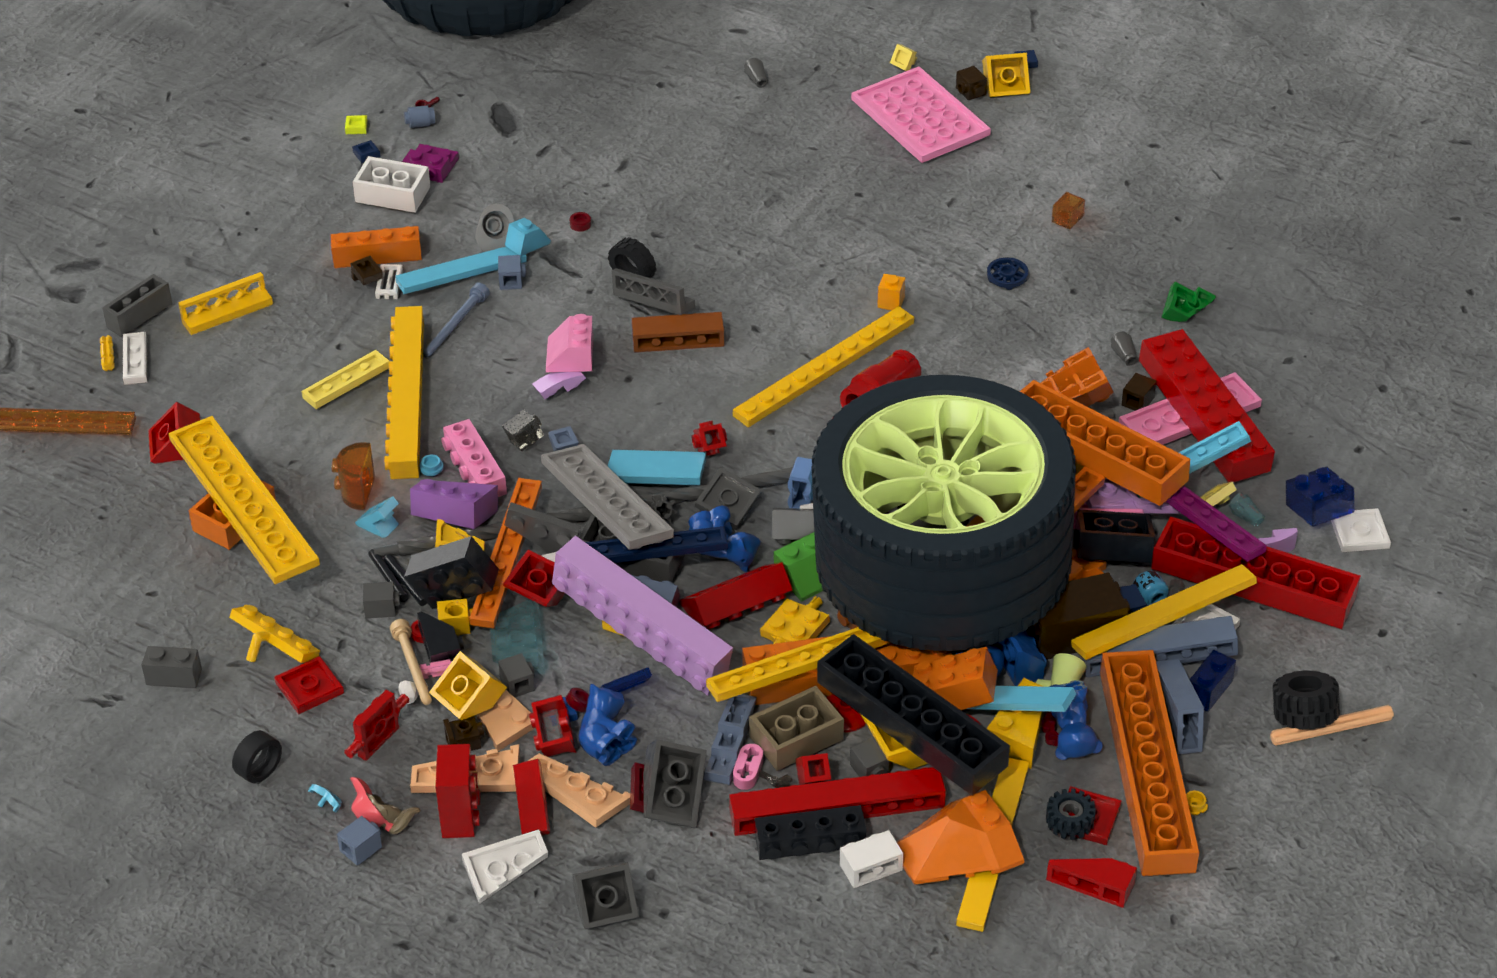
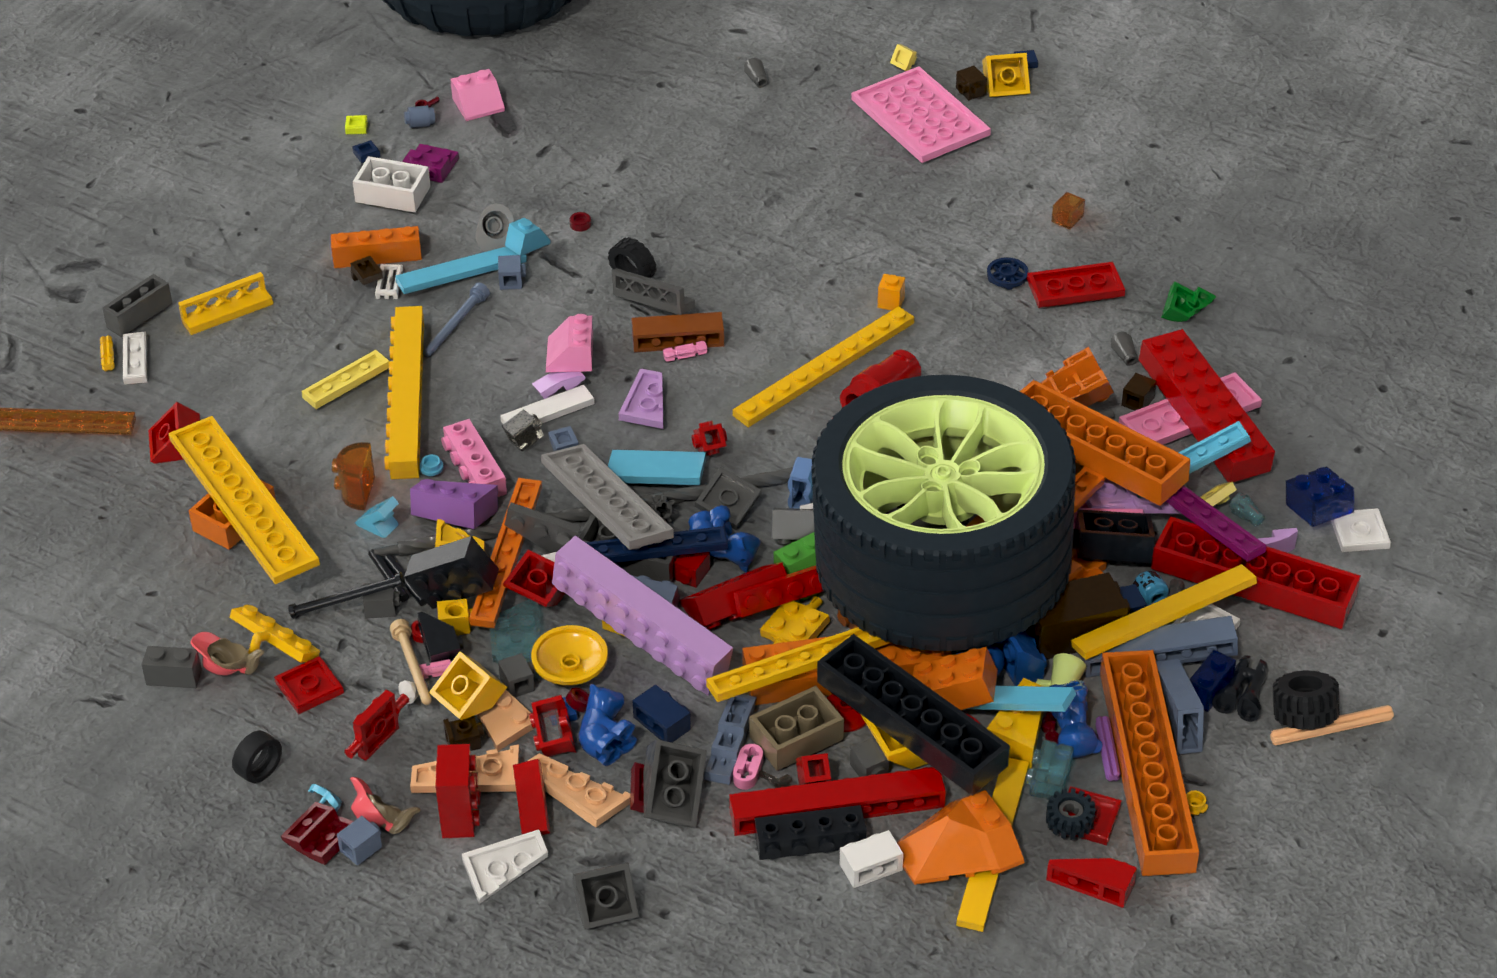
(223, 656): none -> dark tan hair
(296, 610): none -> black bar
(316, 833): none -> dark red slope
(477, 95): none -> bright pink slope
(556, 405): none -> white tile
(569, 655): none -> yellow dish
(629, 681): clear blue tile -> none
(644, 400): none -> lavender wing
(661, 714): none -> dark blue brick
(684, 351): none -> bright pink axle
(692, 568): none -> red brick
(777, 591): none -> red plate
(1050, 769): none -> clear light blue brick
(1075, 284): none -> red plate
(1108, 750): none -> medium lavender axle
(1248, 705): none -> black piece

